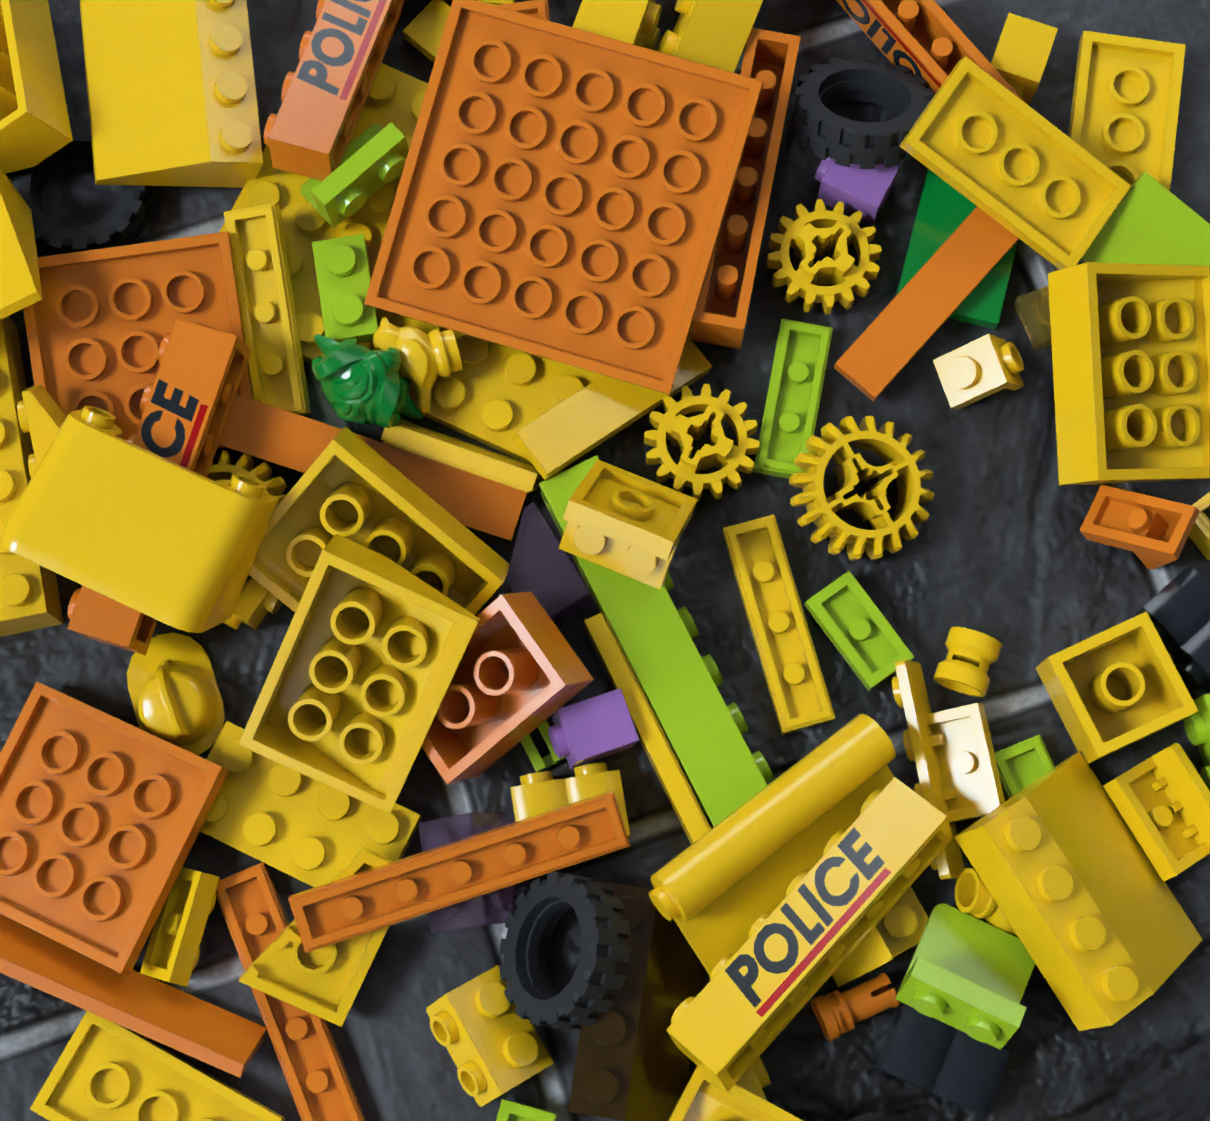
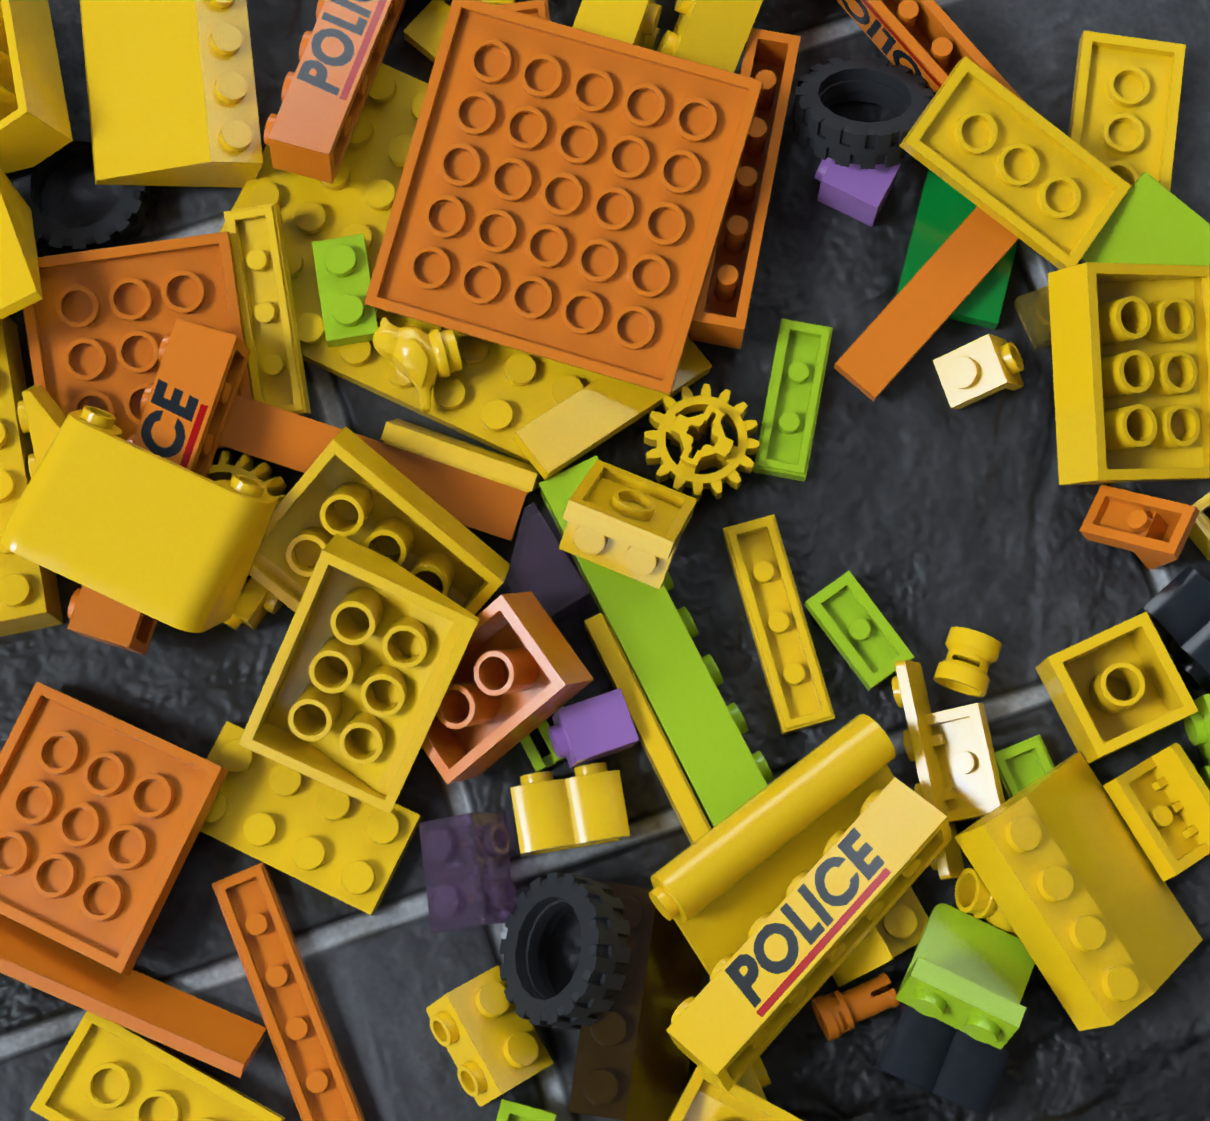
(176, 693): yellow piece -> none
(180, 927): yellow plate -> none
(325, 978): yellow wing -> none
(363, 382): green hair -> none
(365, 168): lime bracket -> none
(458, 871): orange tile -> none
(815, 235): yellow gear -> none
(873, 504): yellow gear -> none
(1023, 53): yellow brick -> none

